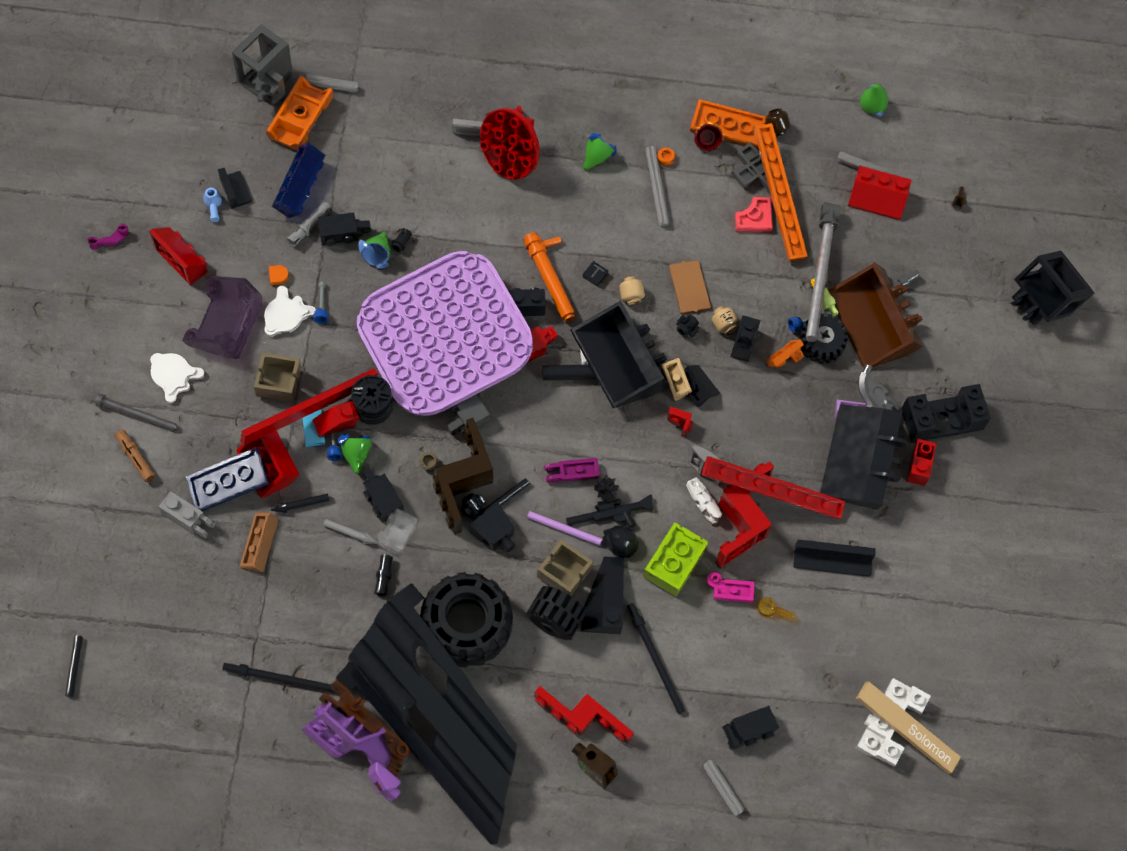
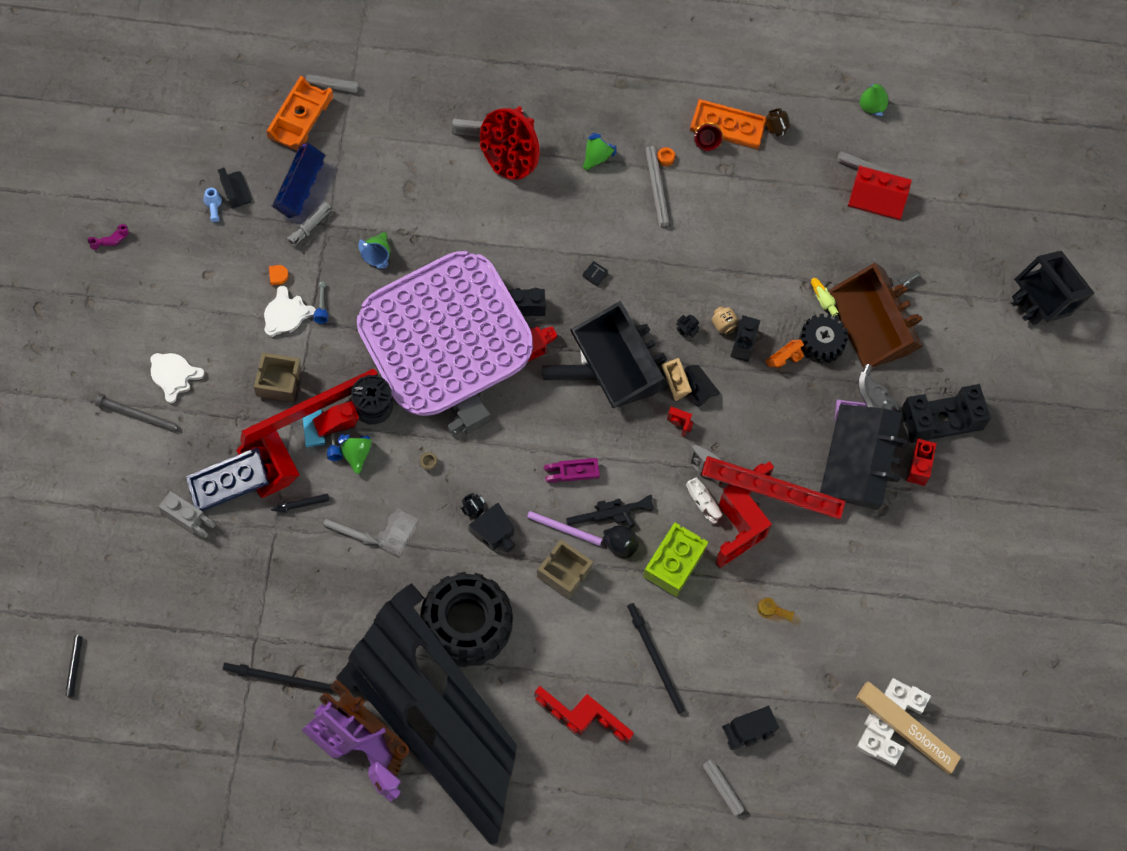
(135, 456): medium nougat pin -> none
(178, 254): red slope -> none
(228, 317): clear purple windscreen -> none
(259, 542): medium nougat slope -> none
(271, 67): dark grey piece -> none
(341, 228): black hinge -> none
(381, 494): black hinge -> none
(383, 575): black pin -> none
(399, 243): black pin -> none
(462, 476): dark brown bracket -> none
(509, 494): black bar -> none
(538, 253): orange cylinder -> none
(556, 613): black wheel -> none
(596, 764): dark brown torso -> none
(601, 487): black gear -> none
(605, 599): black wedge -> none
(632, 290): tan head -> none
(689, 287): medium nougat piece -> none
(730, 589): dark pink hinge -> none
(753, 167): dark grey plate -> none
(756, 217): coral tile -> none
(780, 192): orange plate -> none
(796, 323): blue hinge -> none
(829, 222): flat silver piece -> none
(833, 557): black panel -> none
(959, 199): dark brown hand -> none

